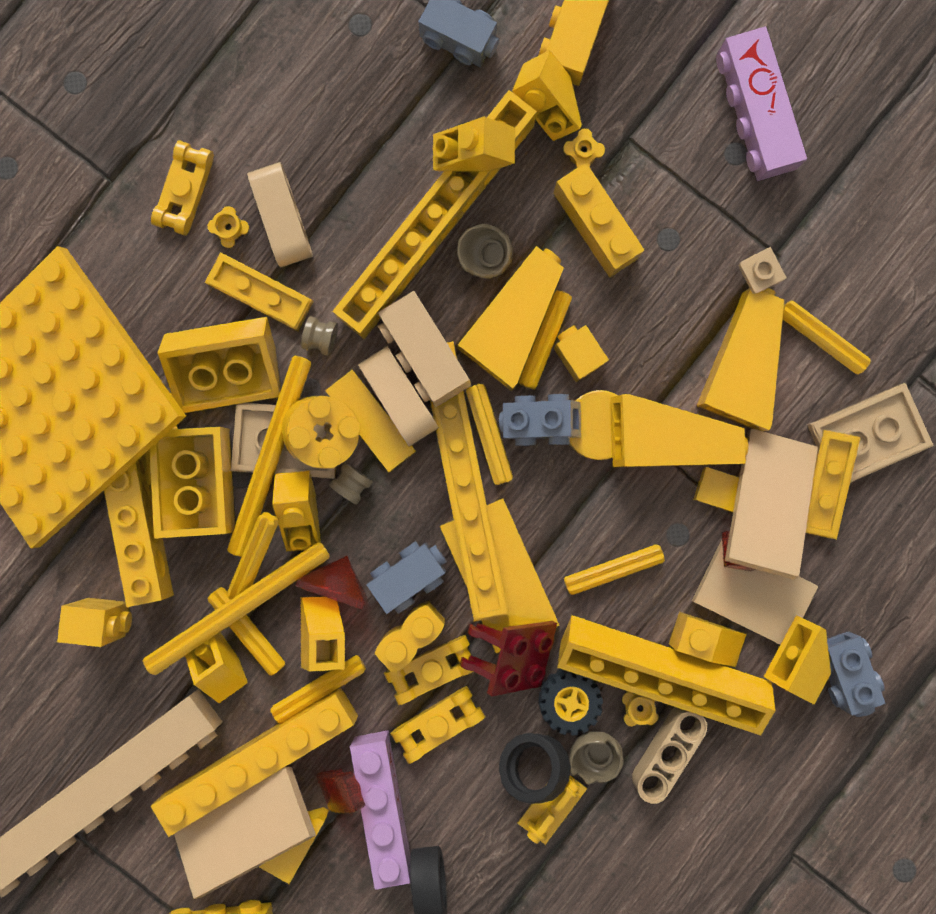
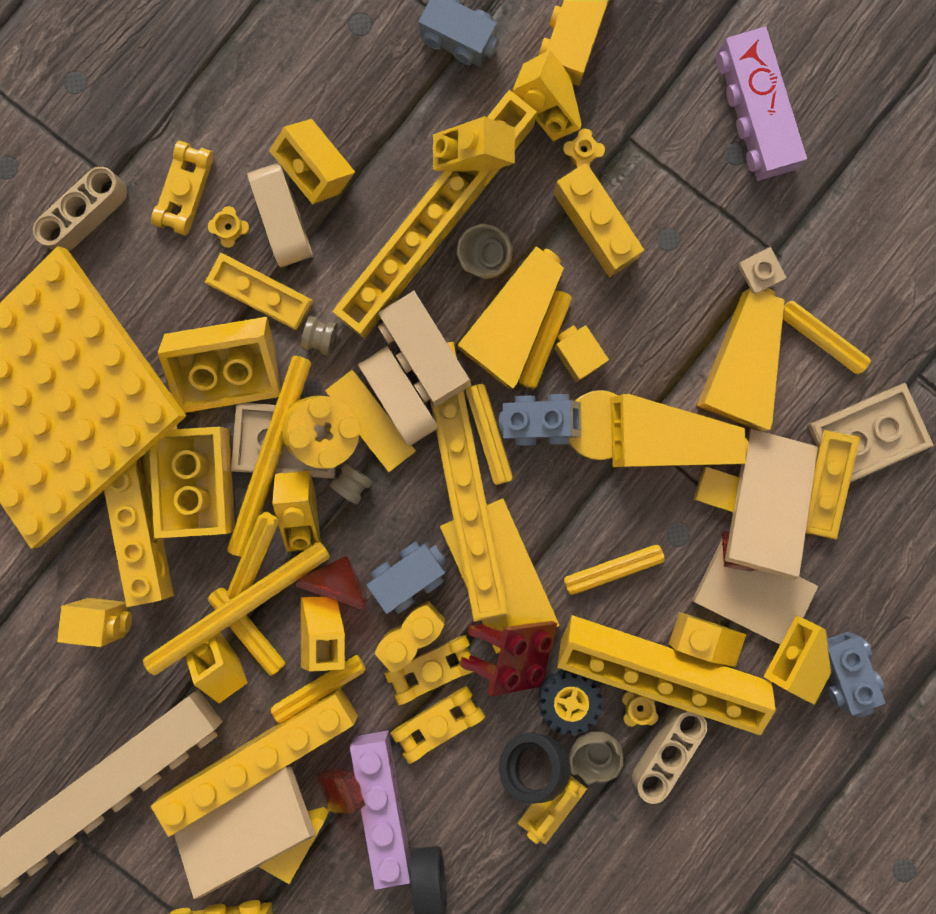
(63, 211): none -> tan beam
(311, 161): none -> yellow brick

